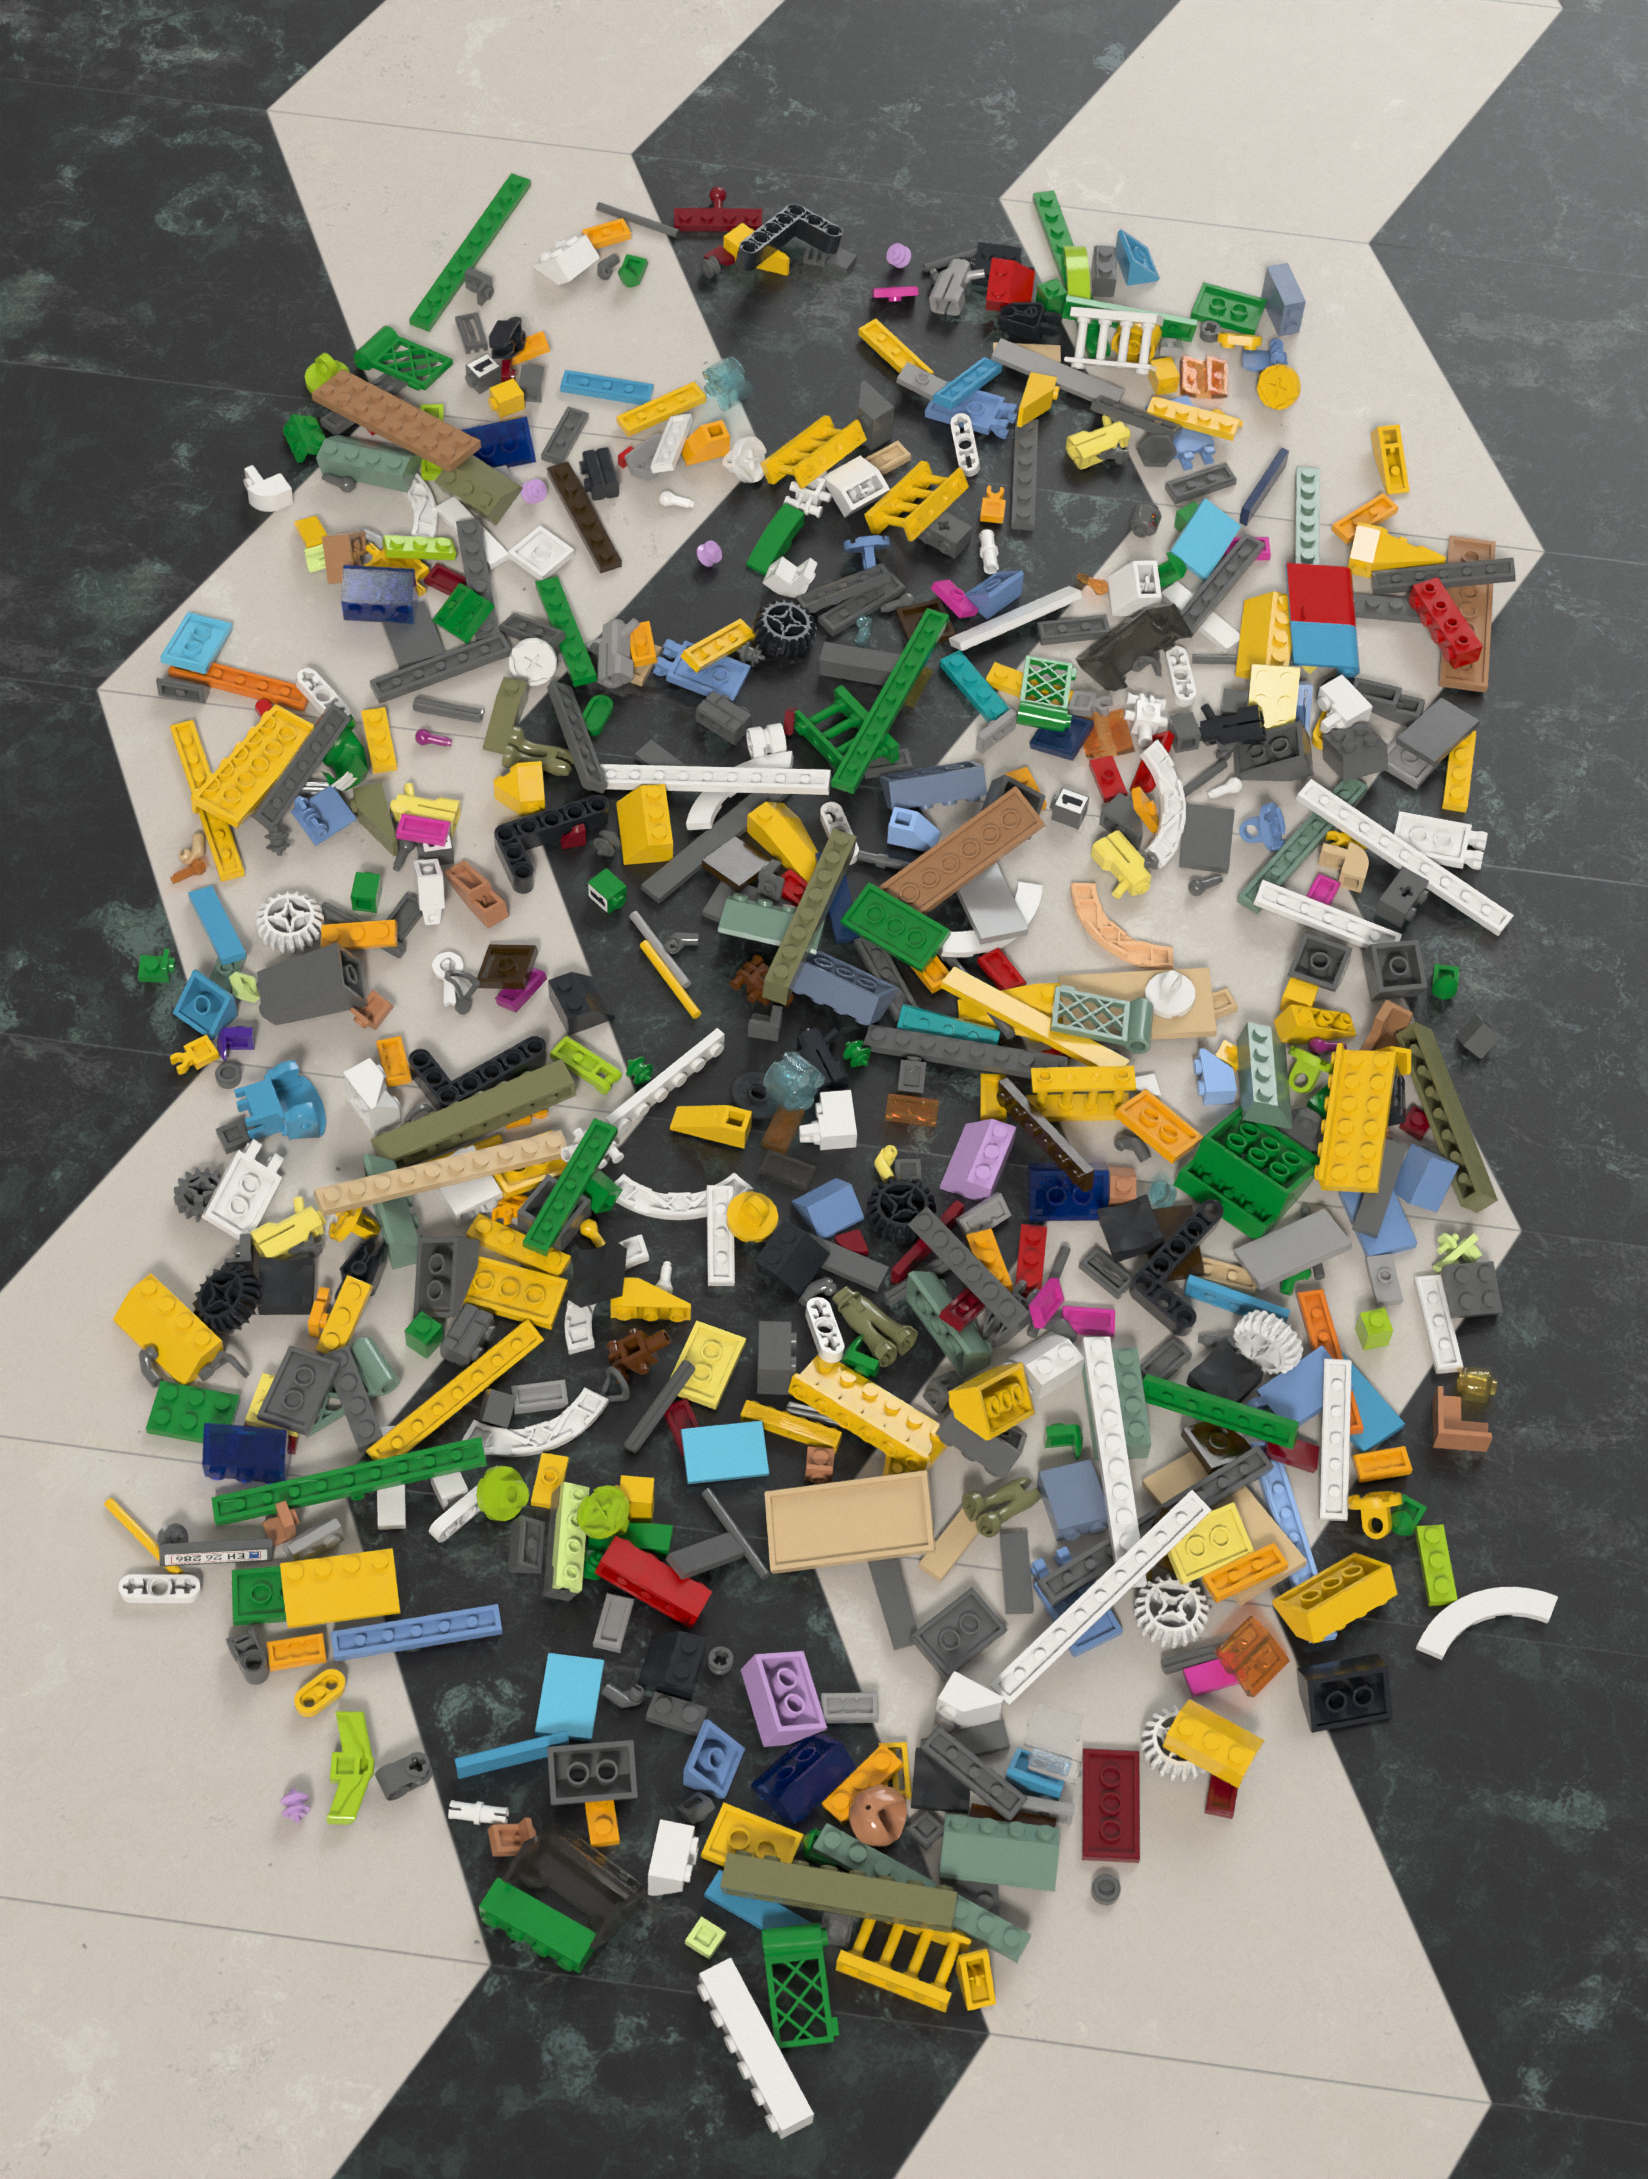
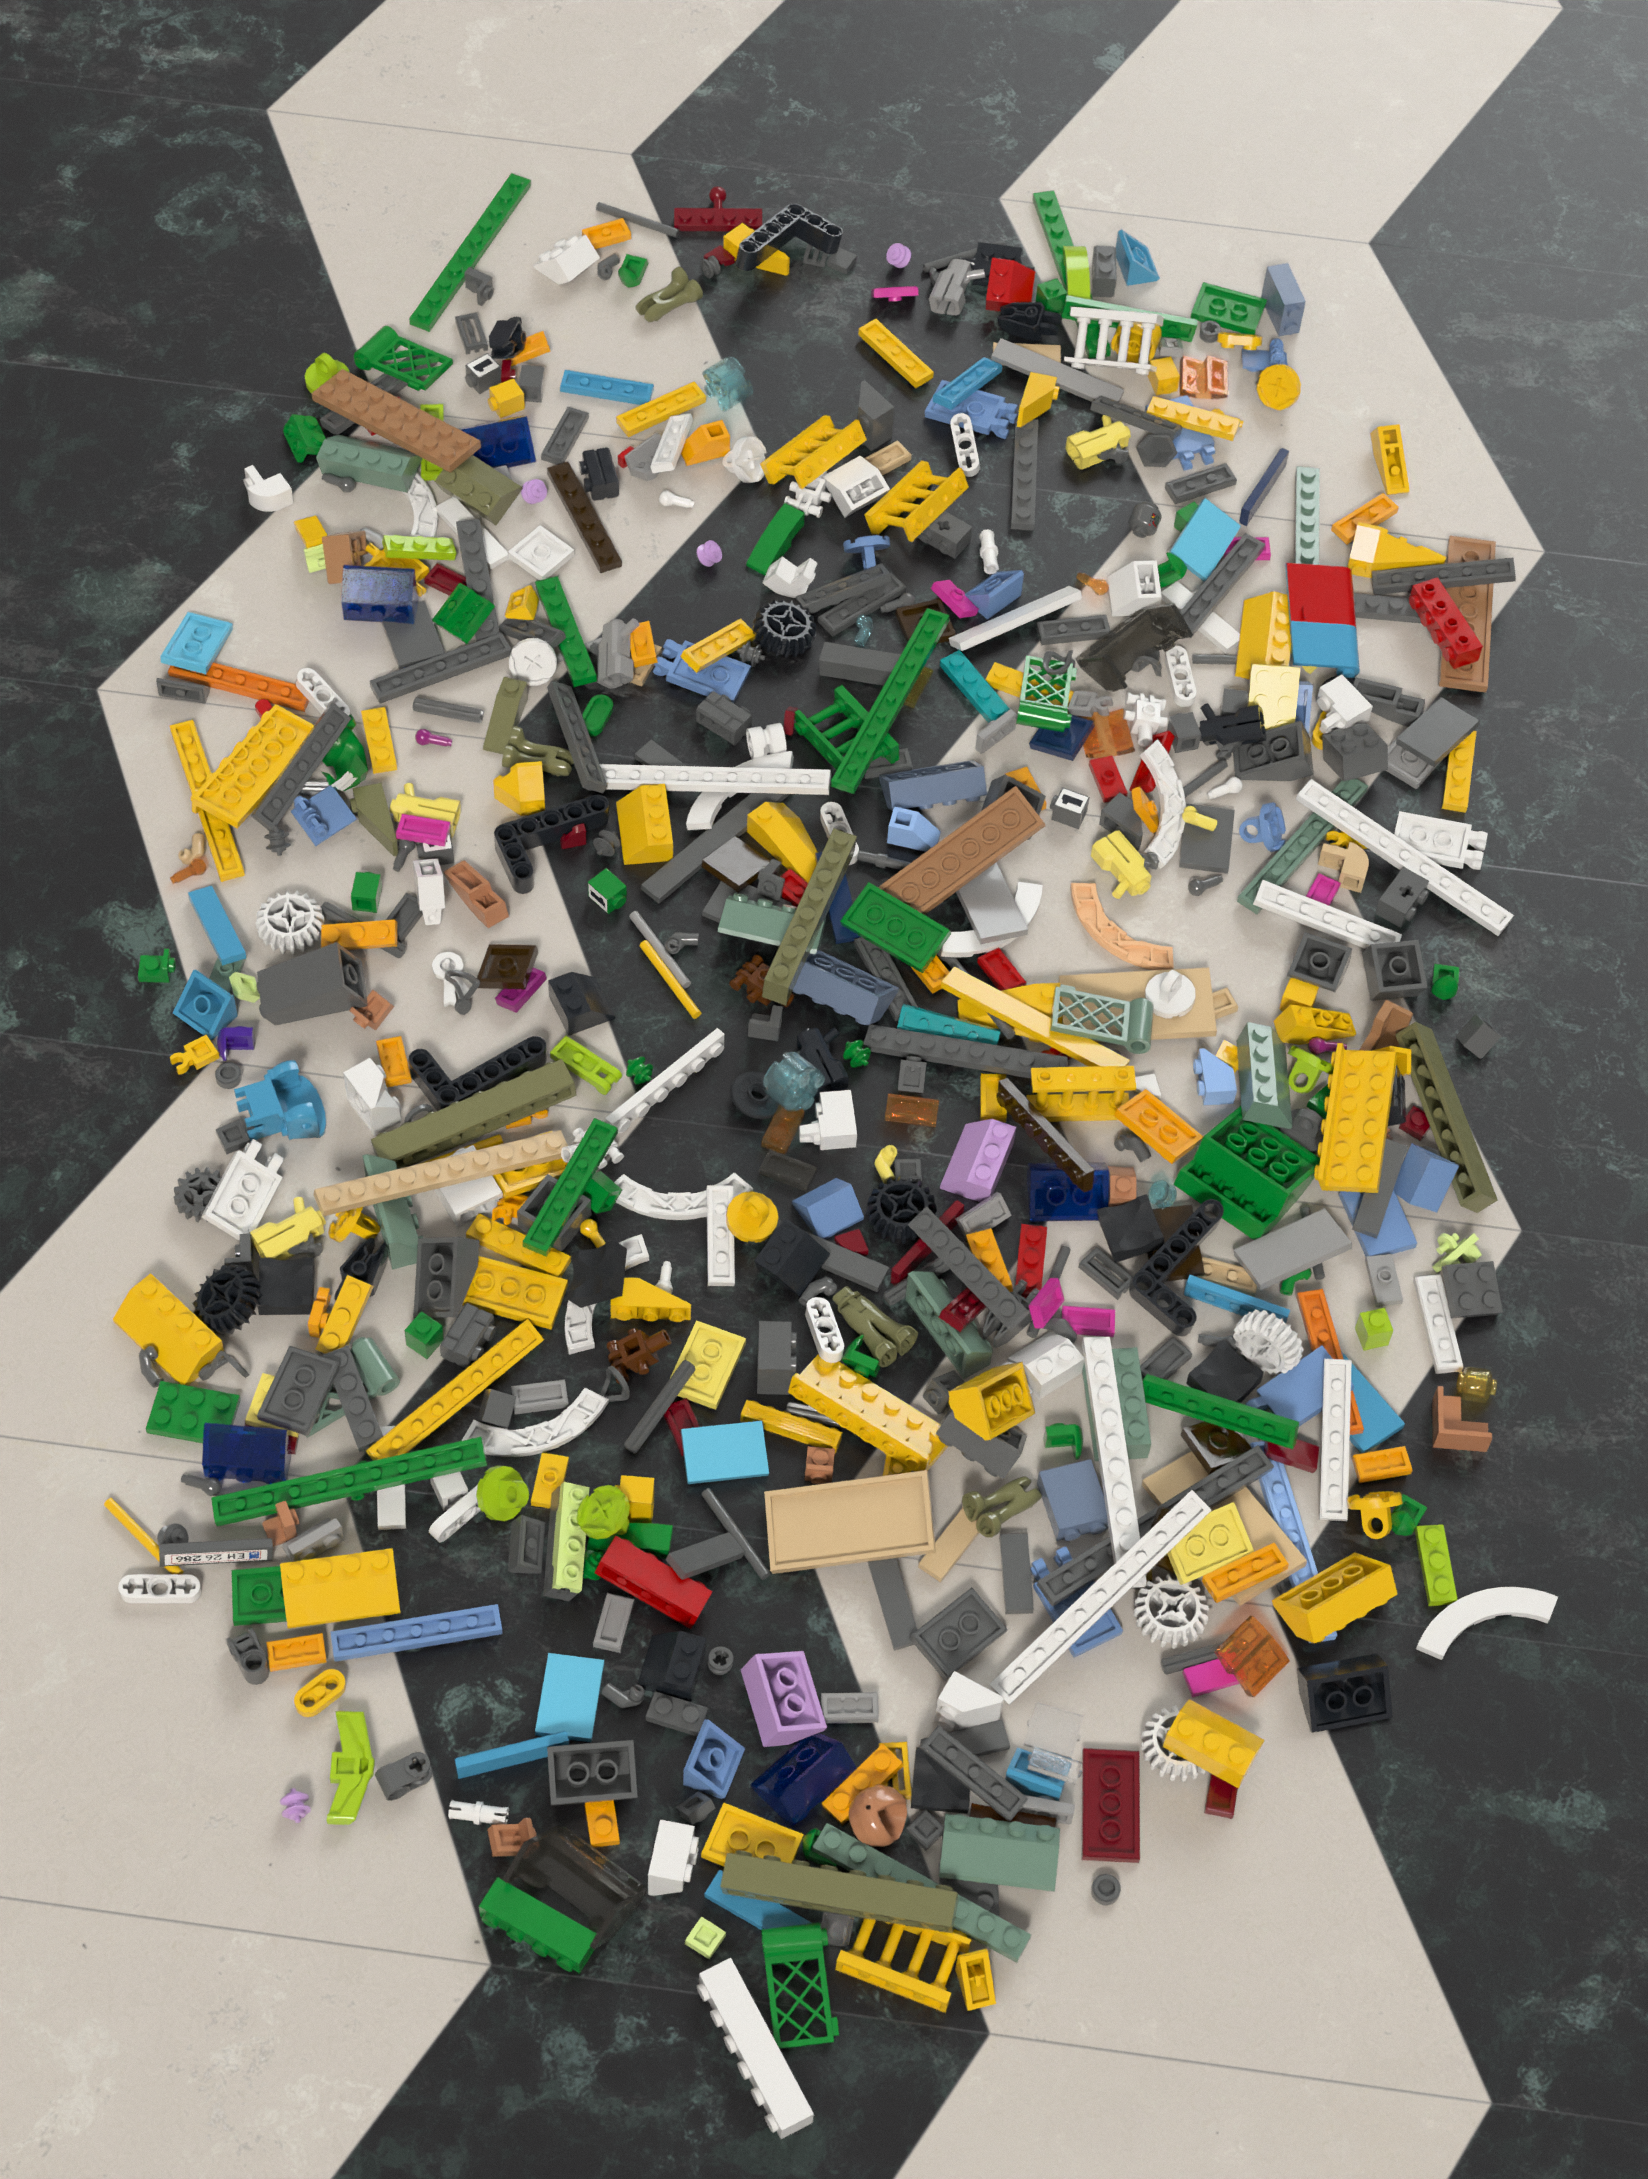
(210, 1486): none -> dark grey piece
(522, 604): none -> yellow slope
(658, 303): none -> olive piece
(715, 1123): yellow slope -> none
(920, 381): light grey plate -> none
(993, 506): light orange plate -> none
(1068, 660): none -> dark grey piece
(1192, 817): none -> light yellow arm

